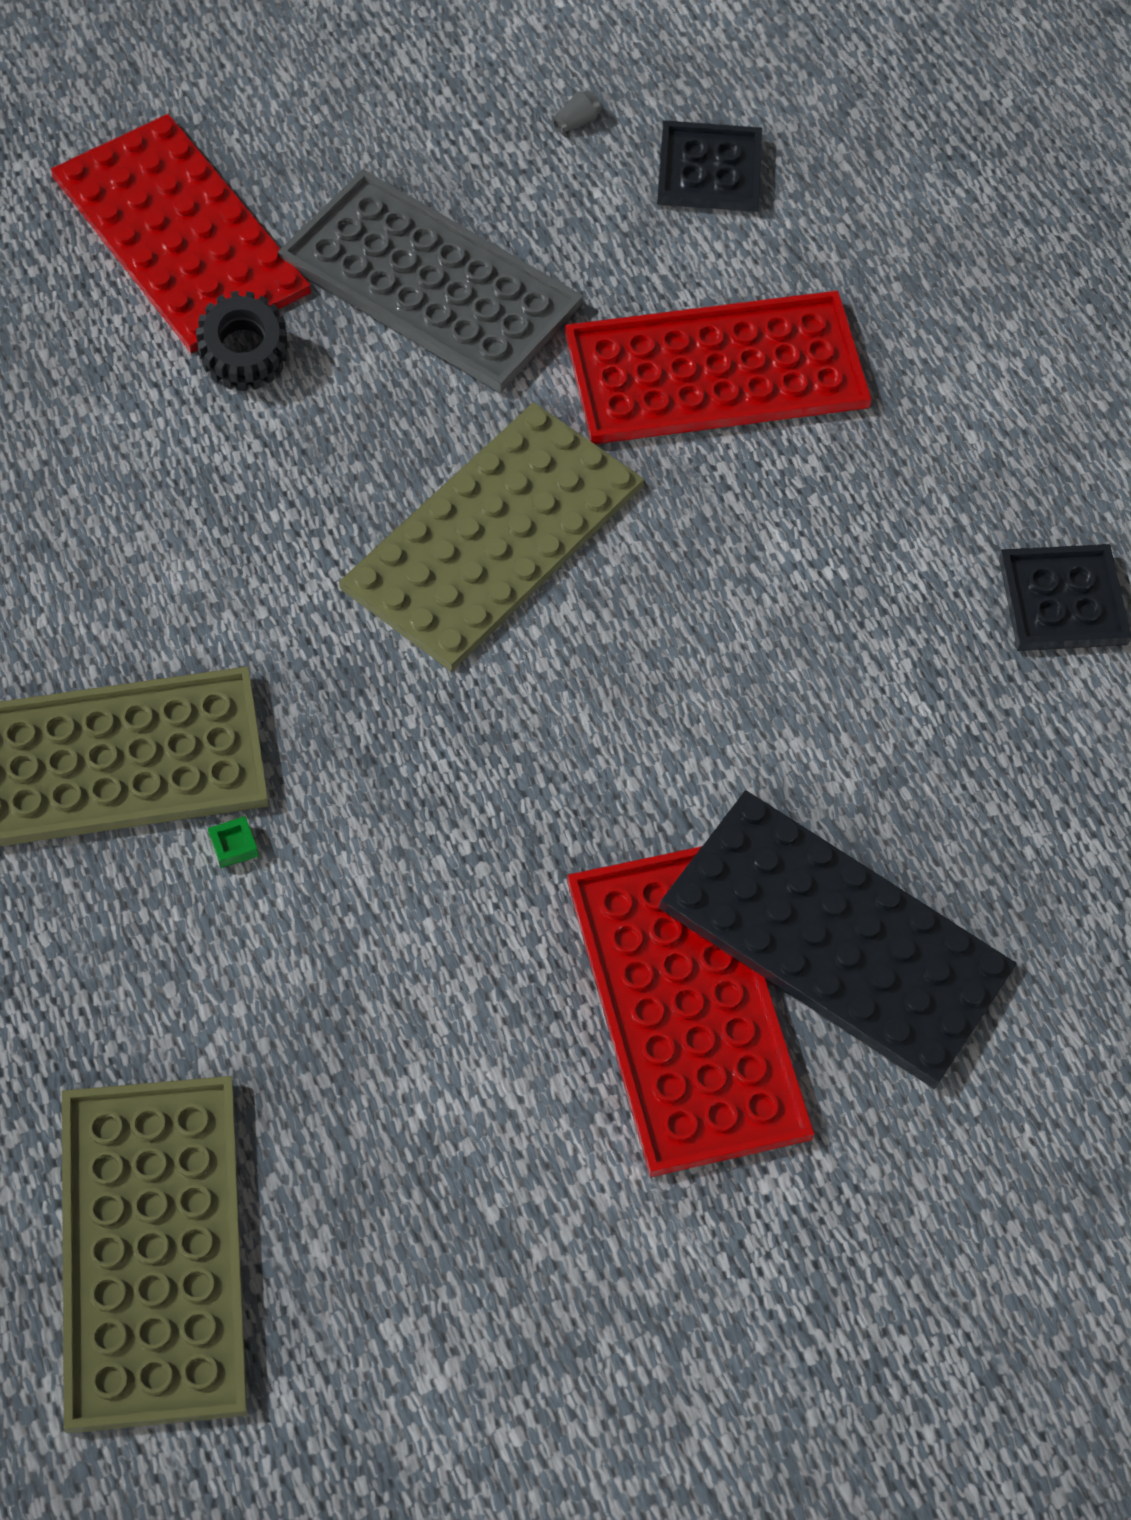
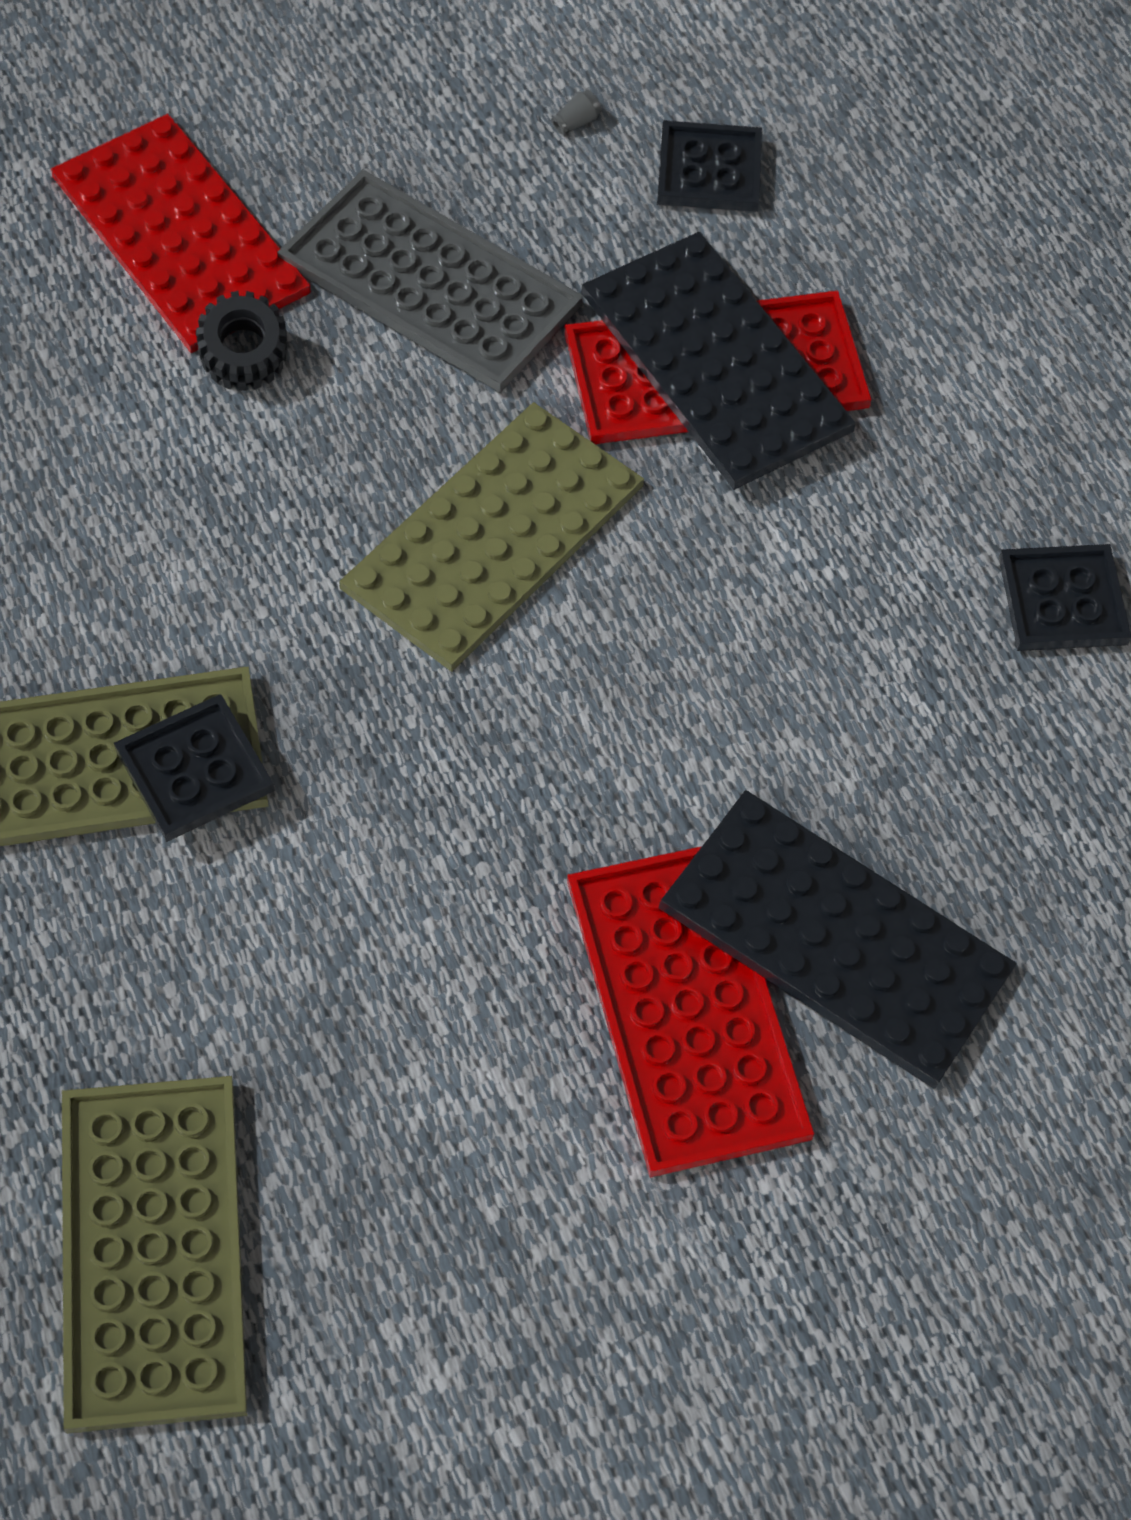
(194, 767): none -> black plate
(233, 842): green plate -> none
(717, 360): none -> black plate

